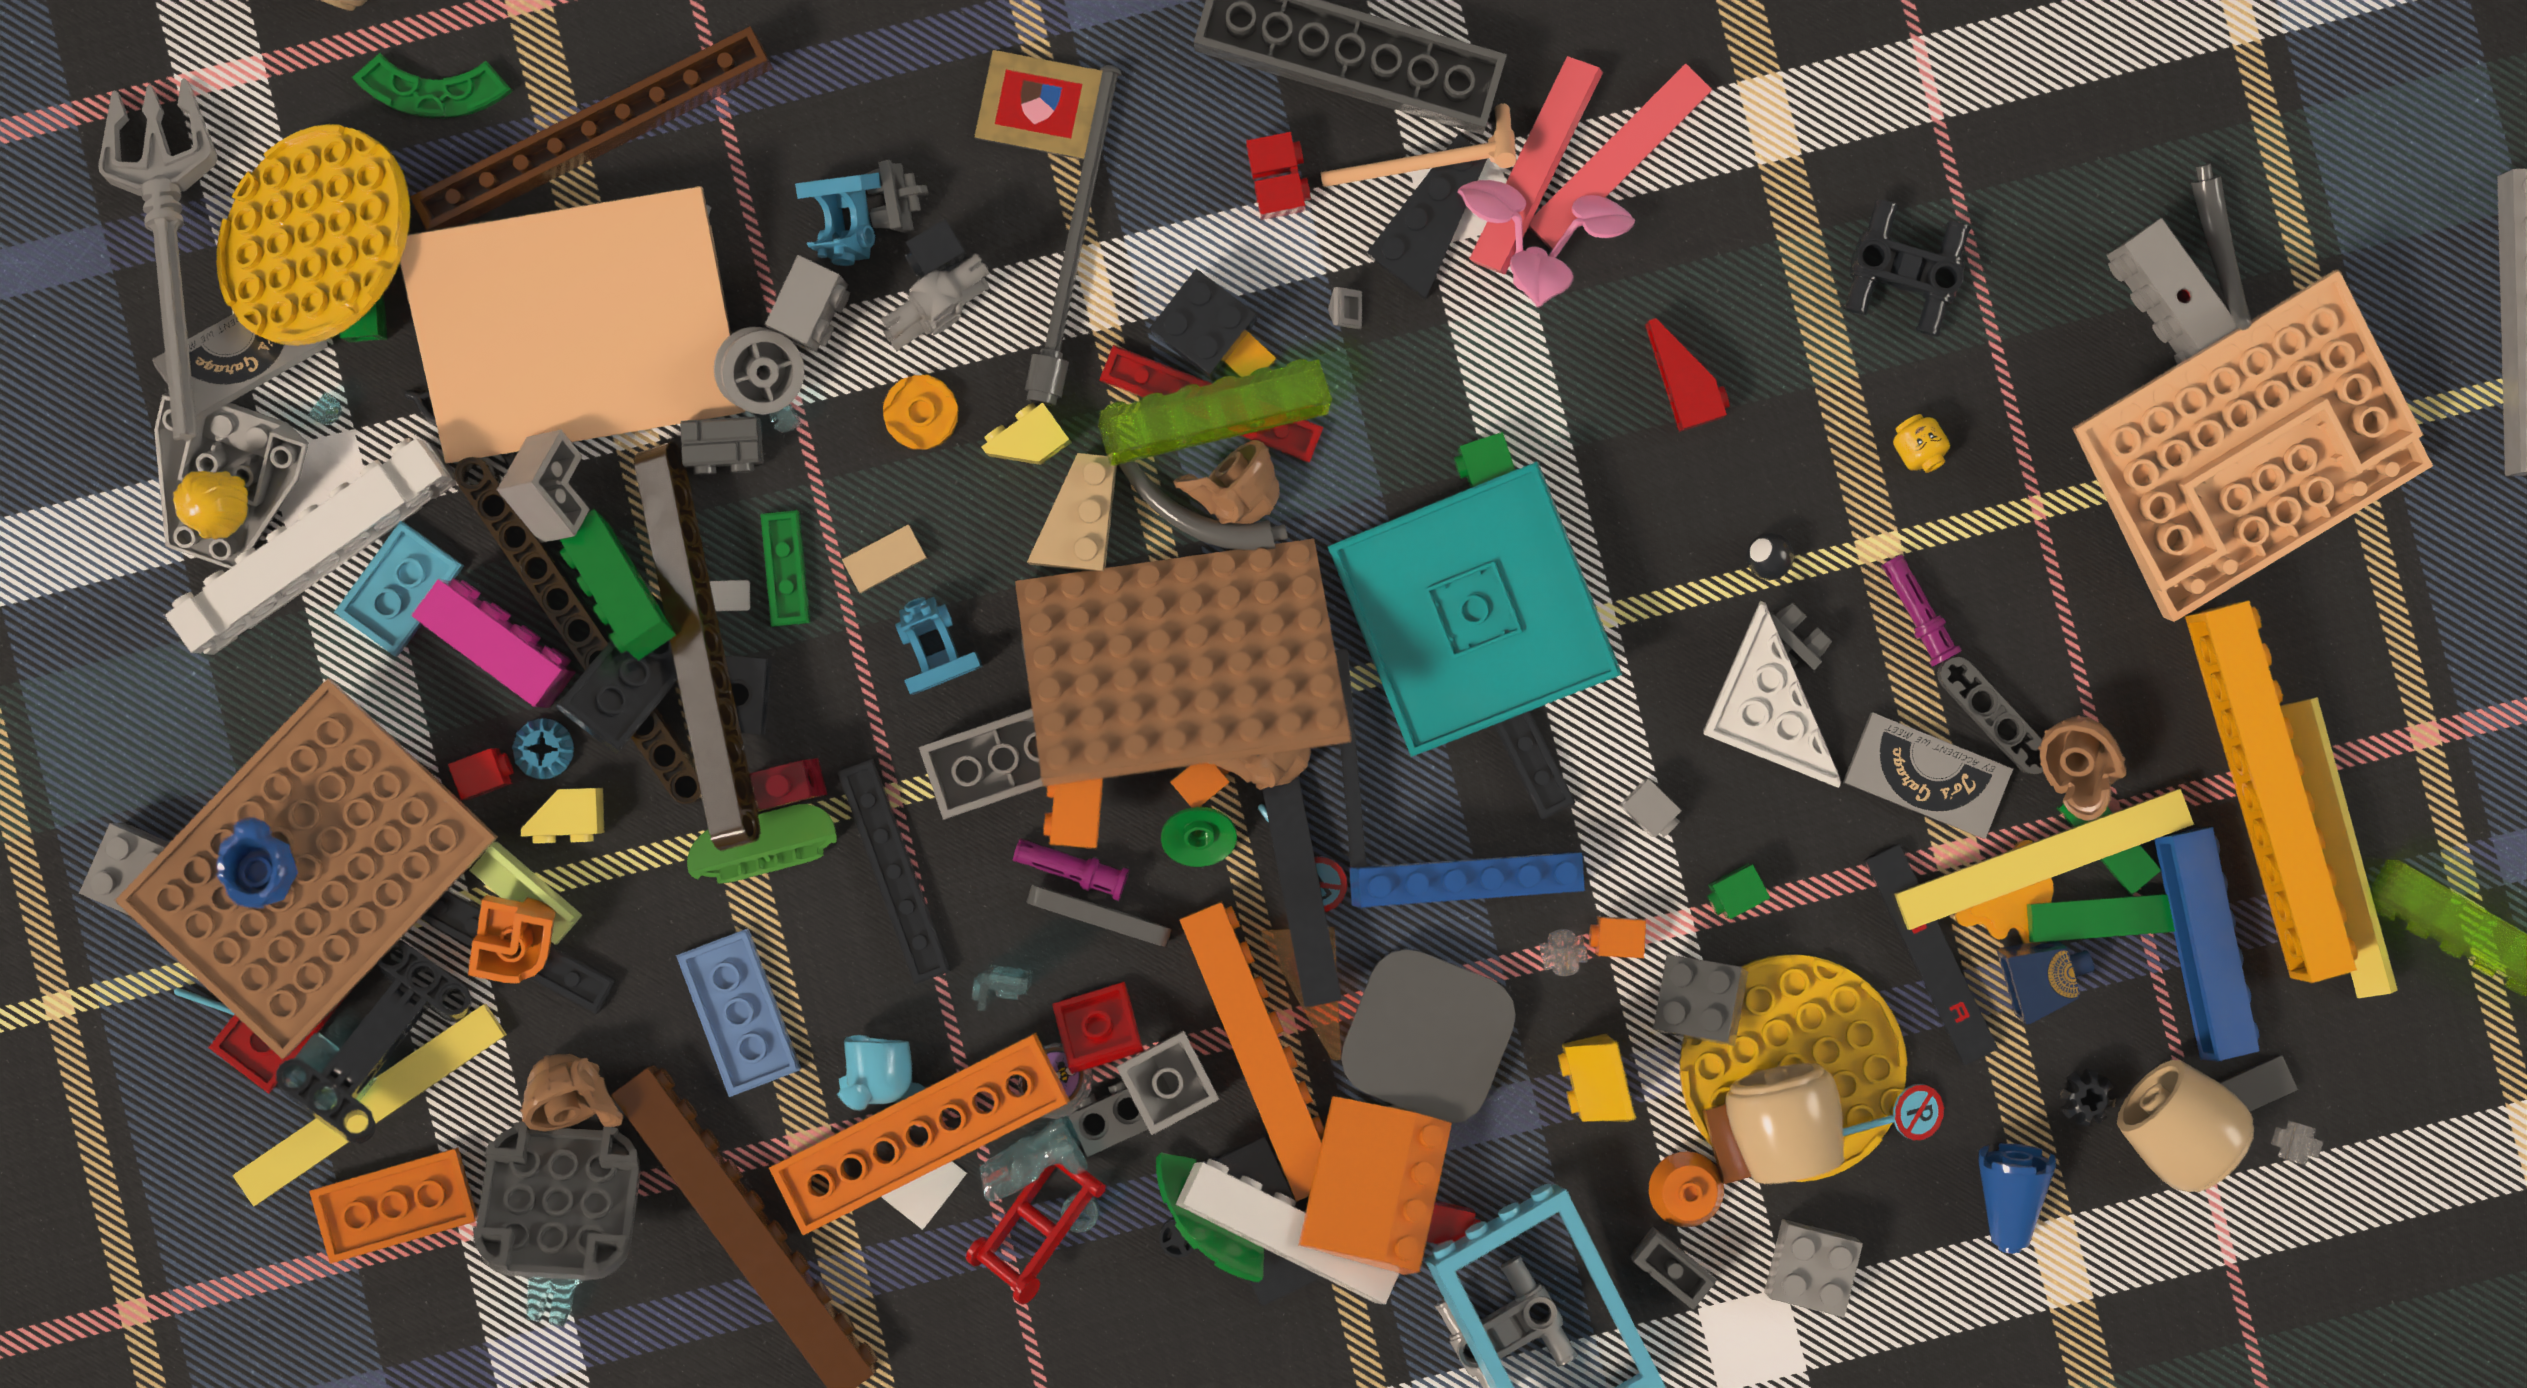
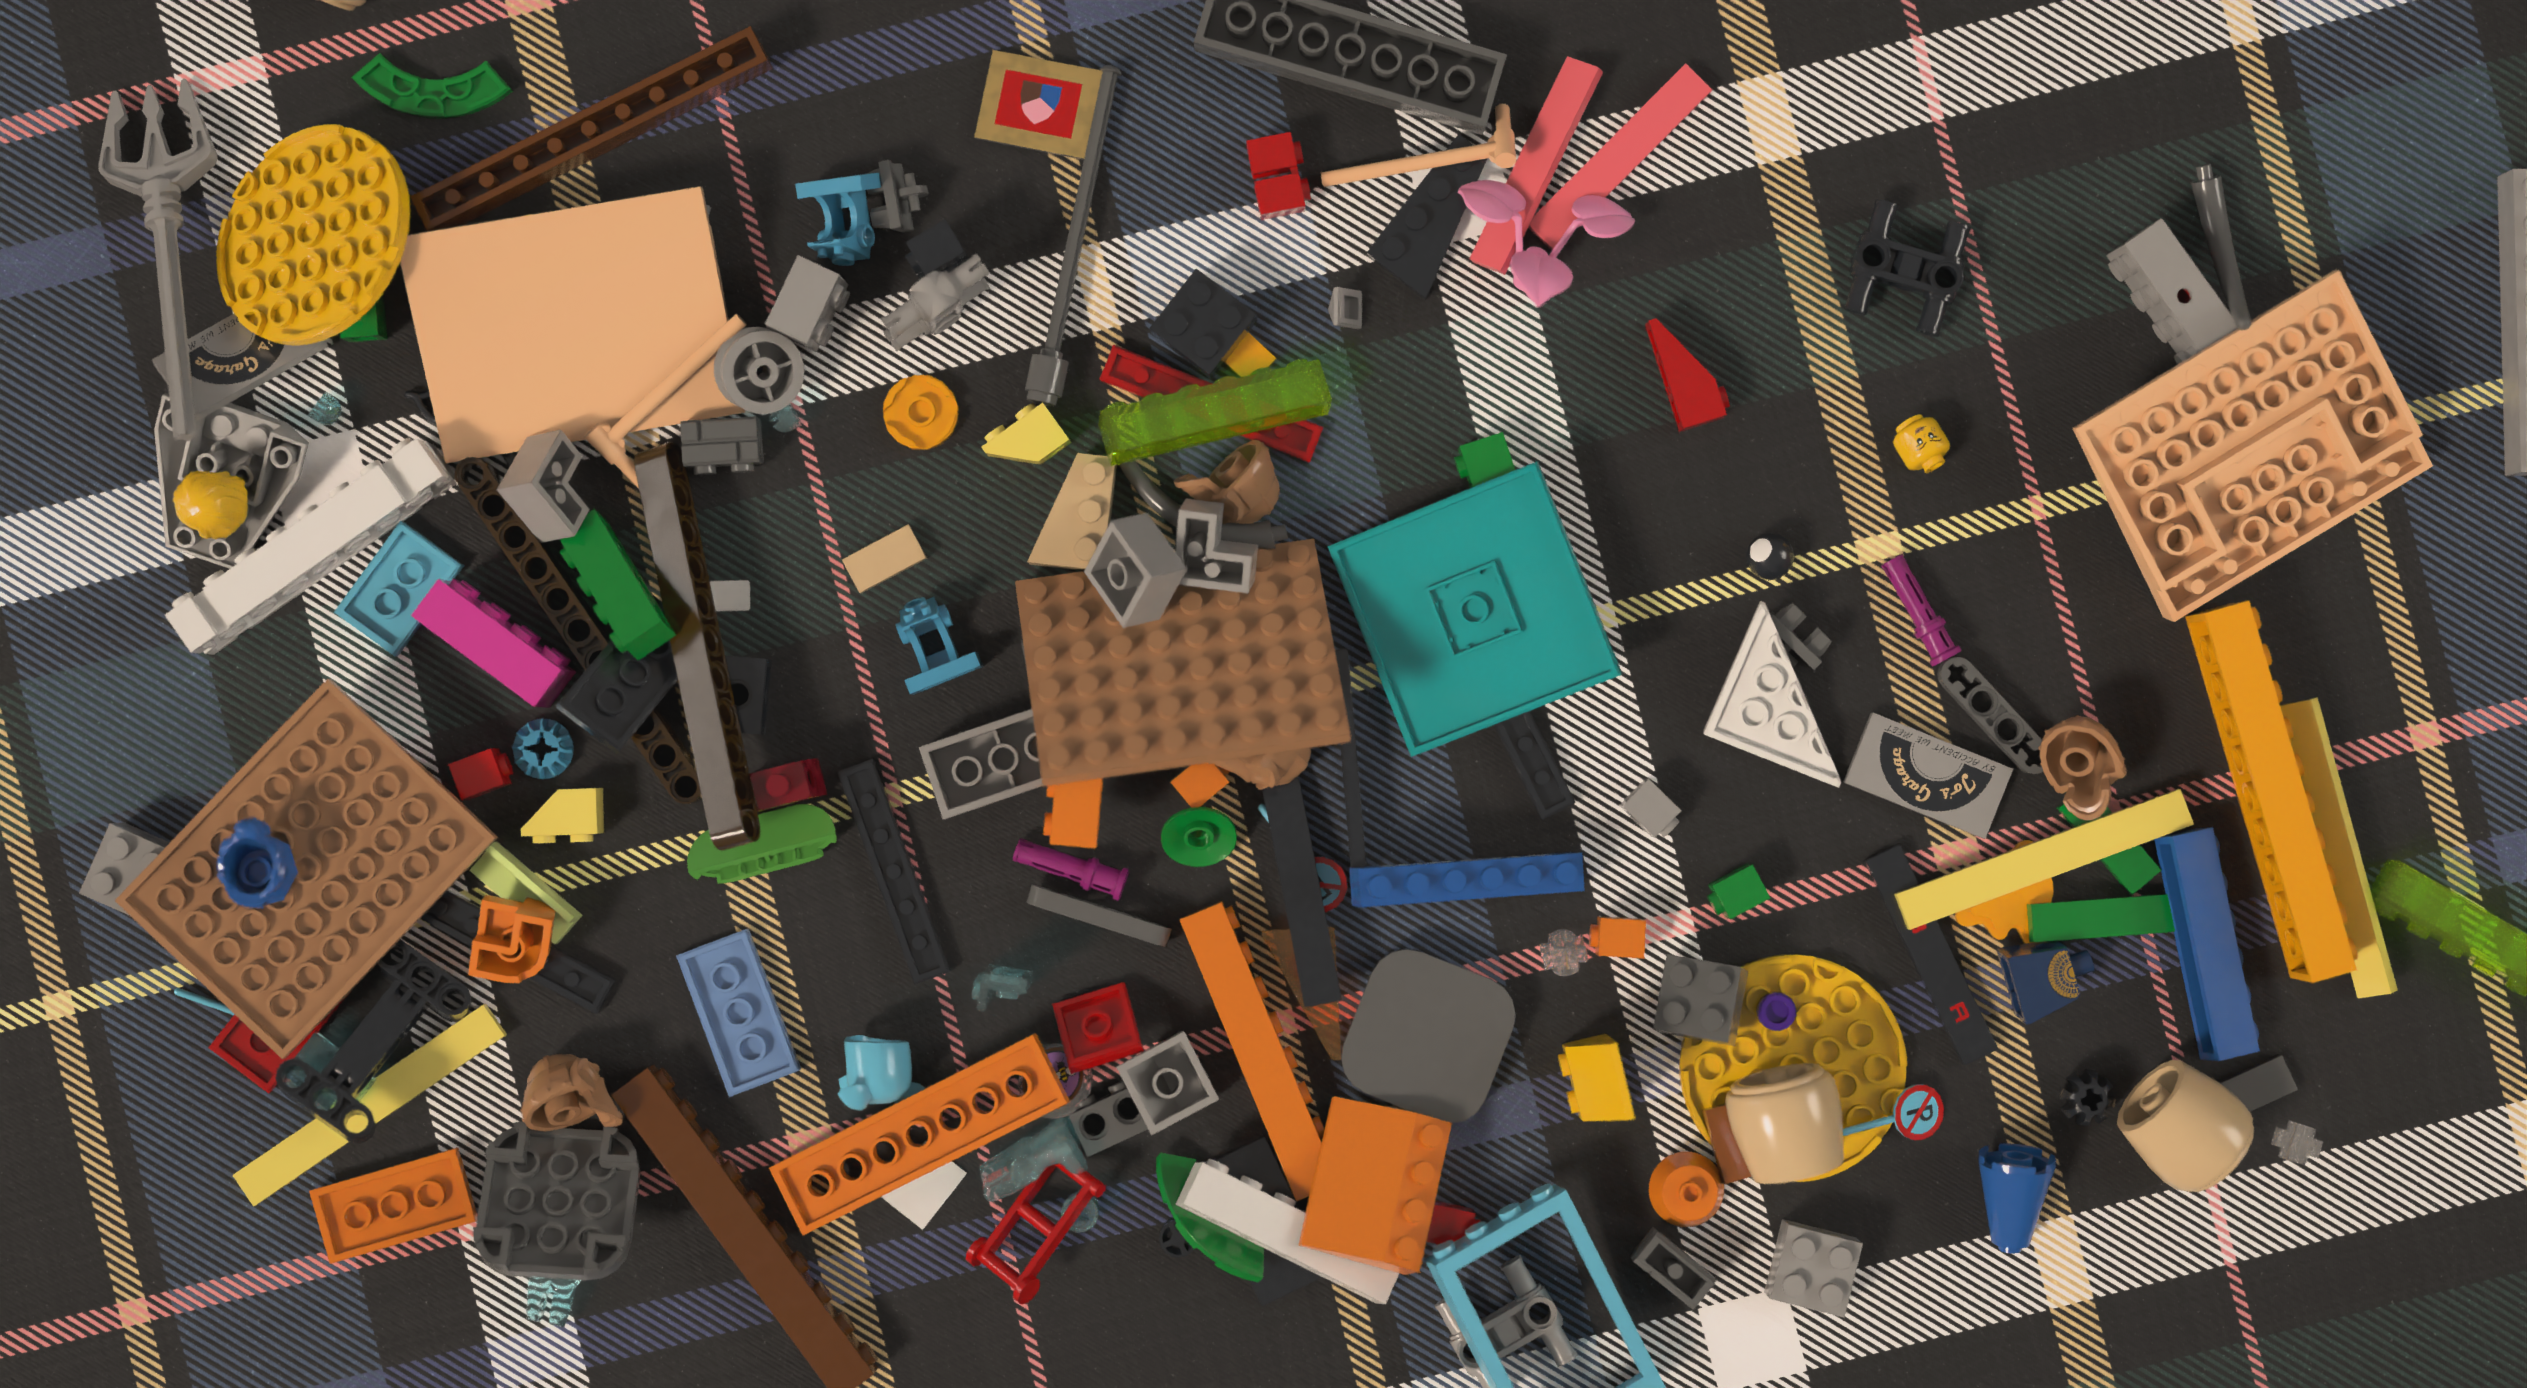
(610, 440): none -> light nougat bar
(785, 568): green tile -> none
(1135, 570): none -> light grey brick
(1209, 559): none -> light grey brick
(1776, 1011): none -> dark purple tile

